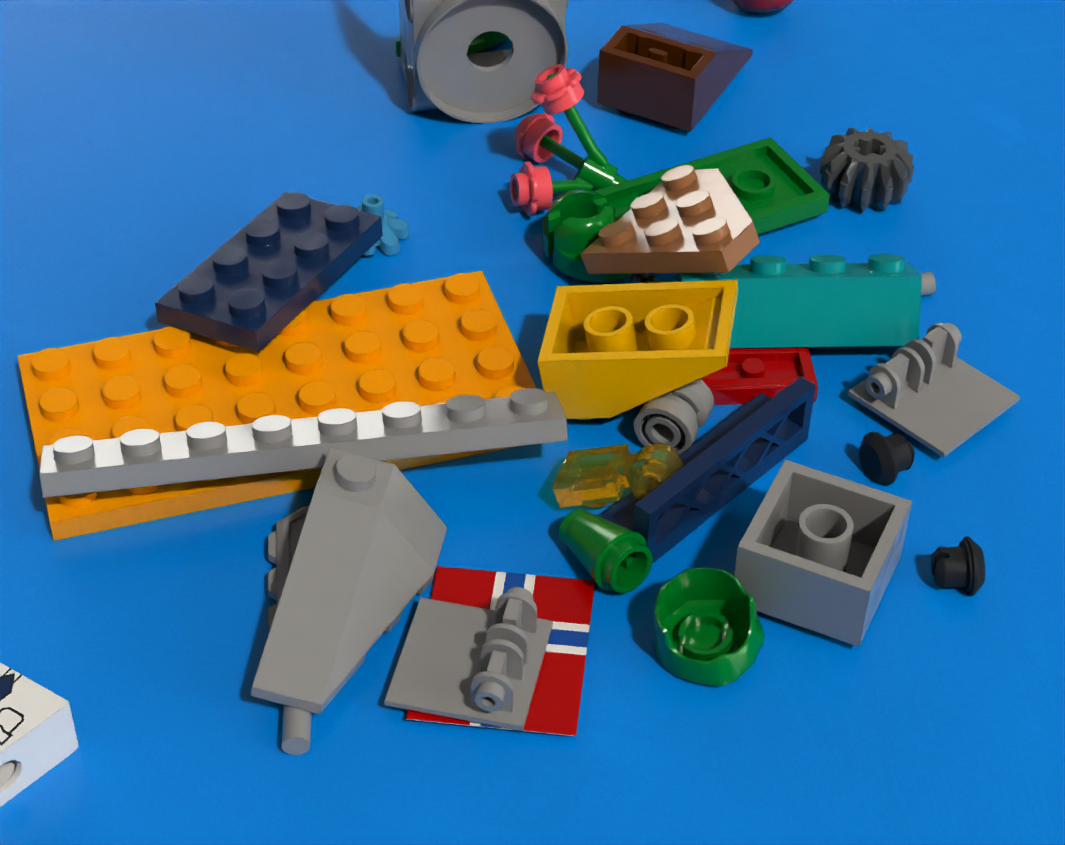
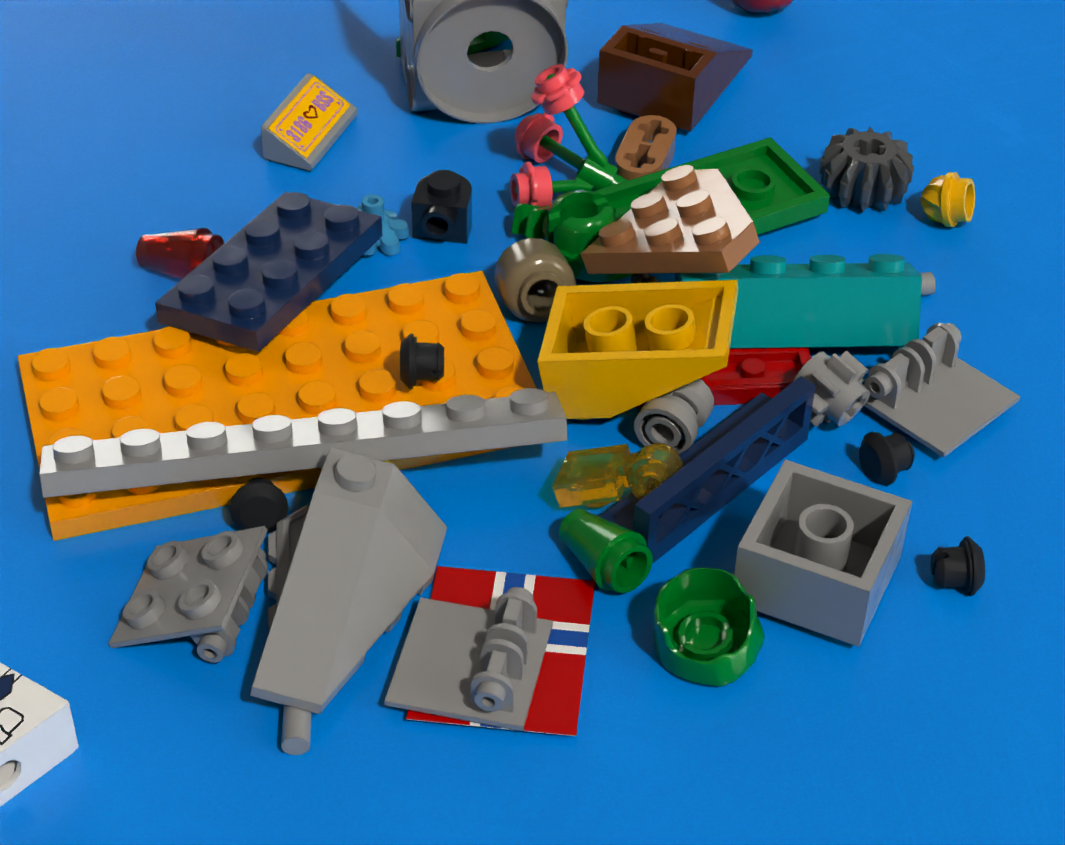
(176, 251): none -> clear red cone
(197, 592): none -> light grey hinge
(258, 505): none -> black piece
(306, 124): none -> slope
(420, 361): none -> black piece
(442, 196): none -> black plate
(529, 220): none -> green hand
(529, 278): none -> dark tan head
(638, 151): none -> medium nougat beam
(838, 387): none -> light grey gear
(949, 199): none -> yellow plate

